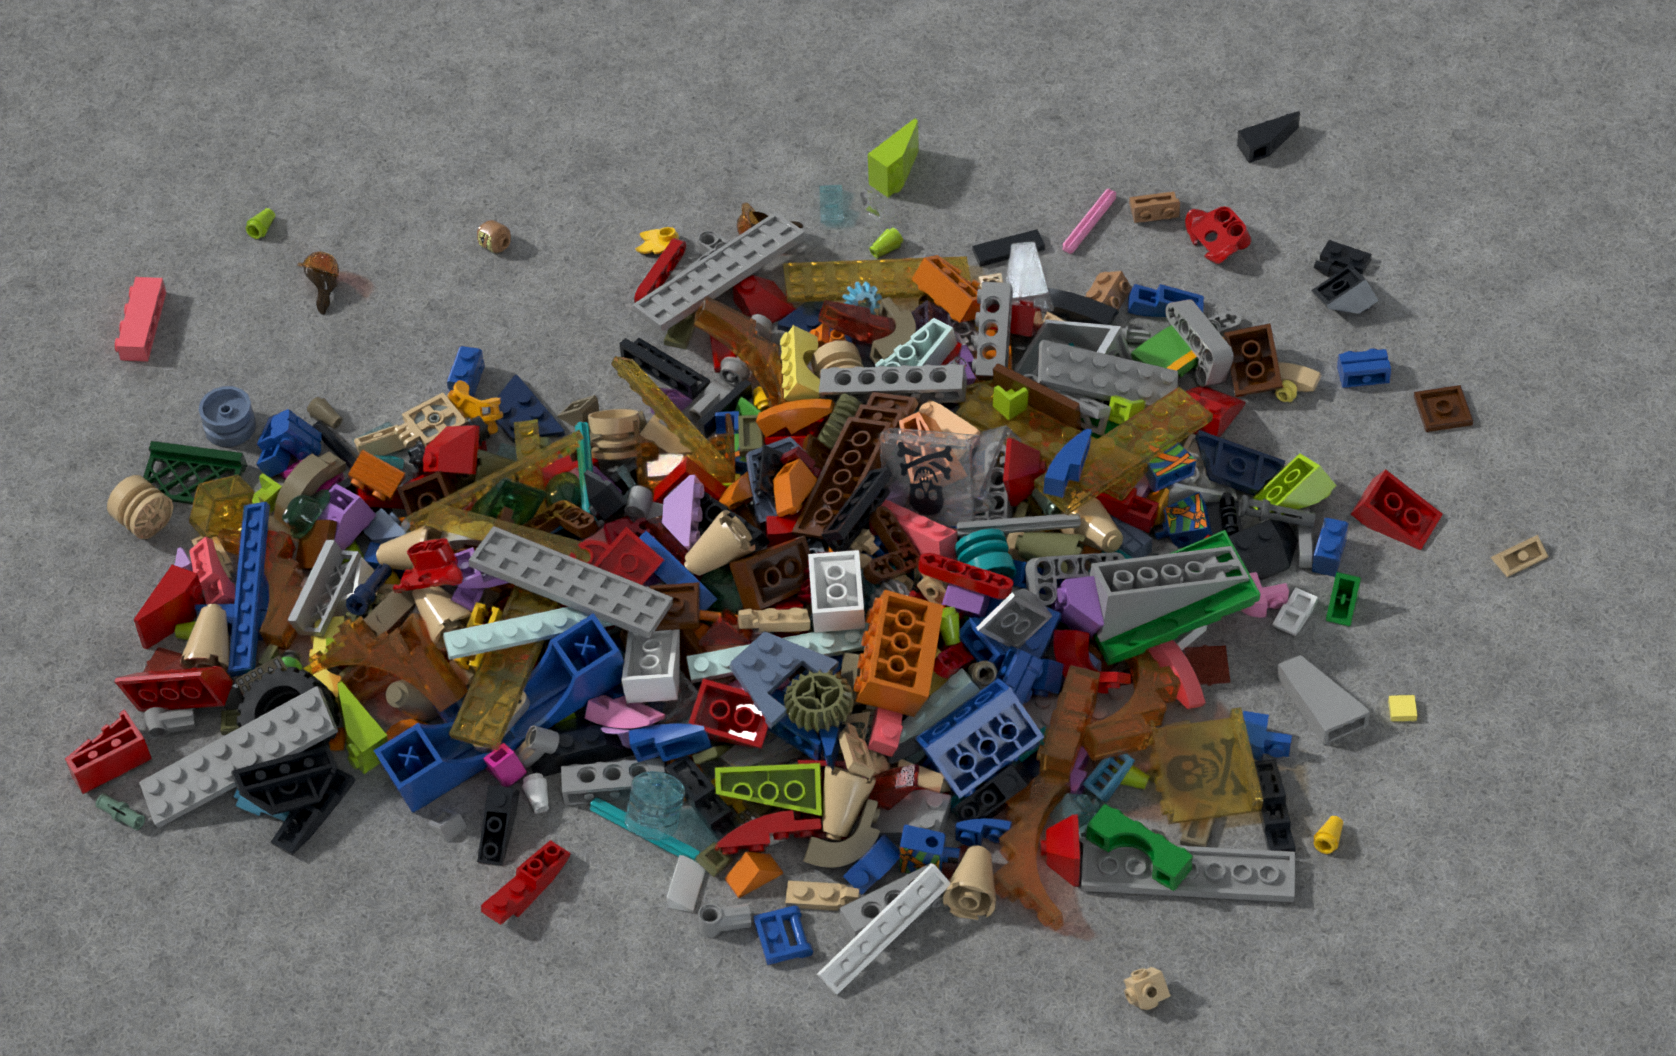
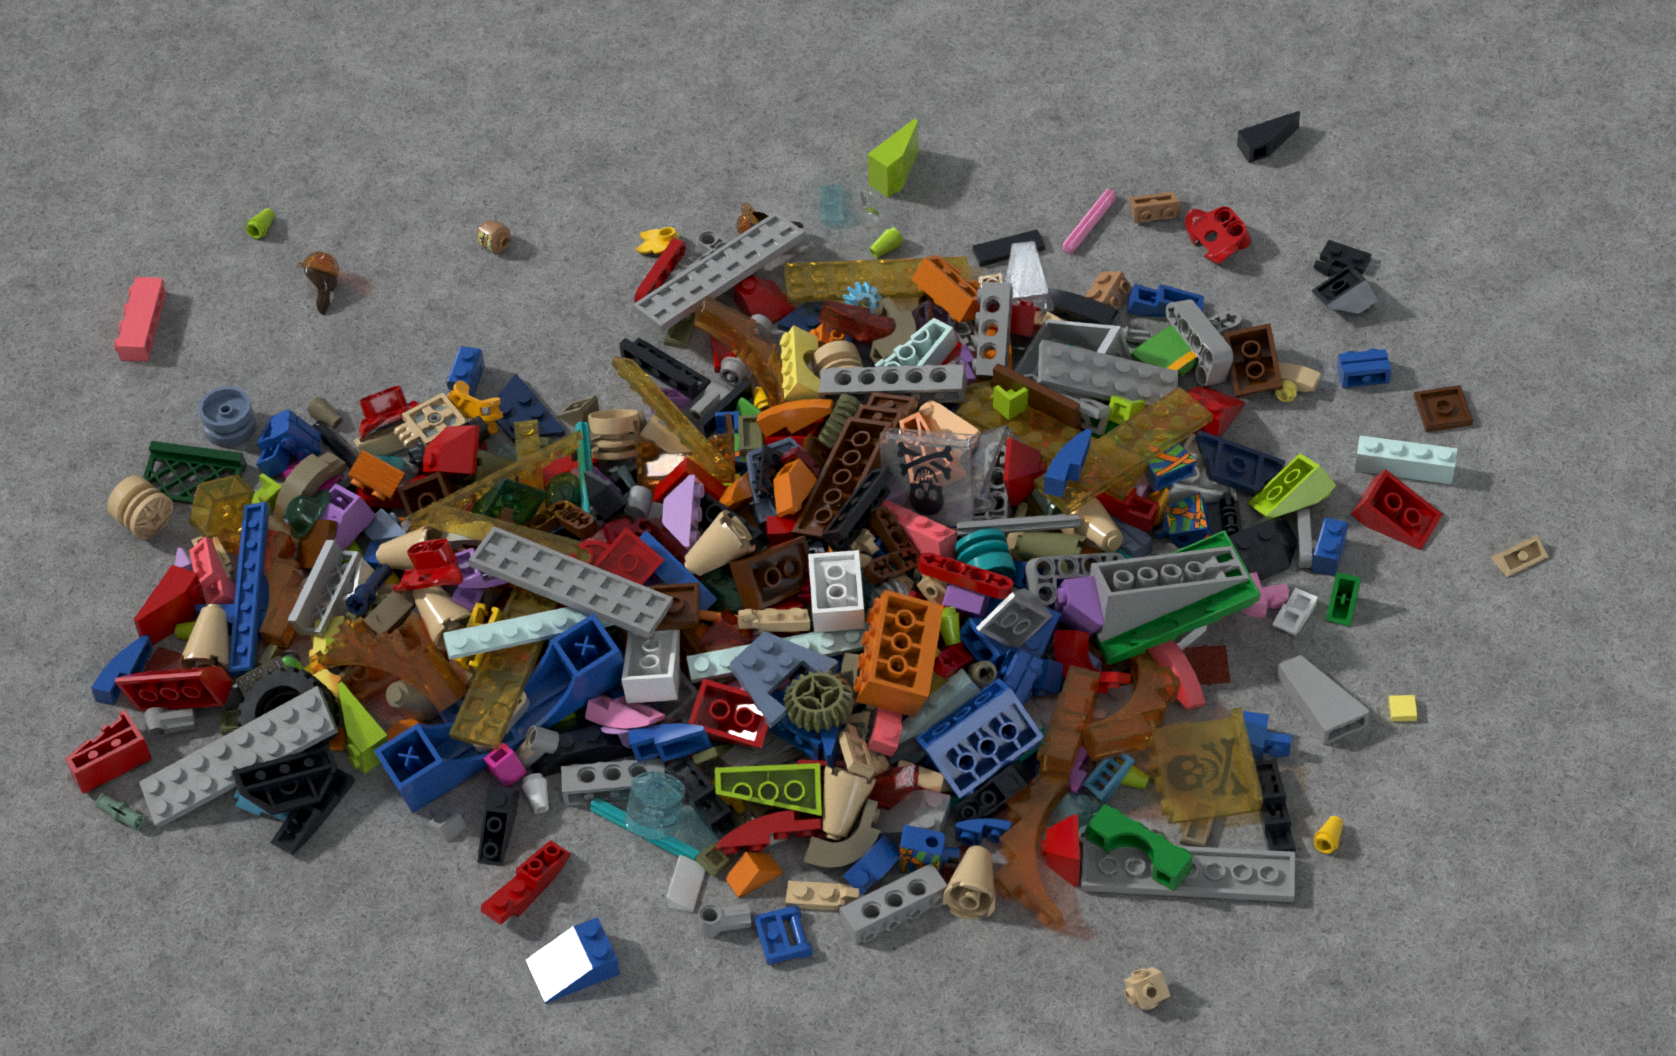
(128, 661): none -> blue slope
(383, 409): none -> red piece
(574, 961): none -> slope
(884, 929): white plate -> none
(1306, 518): dark grey pin -> none
(1406, 459): none -> light aqua brick

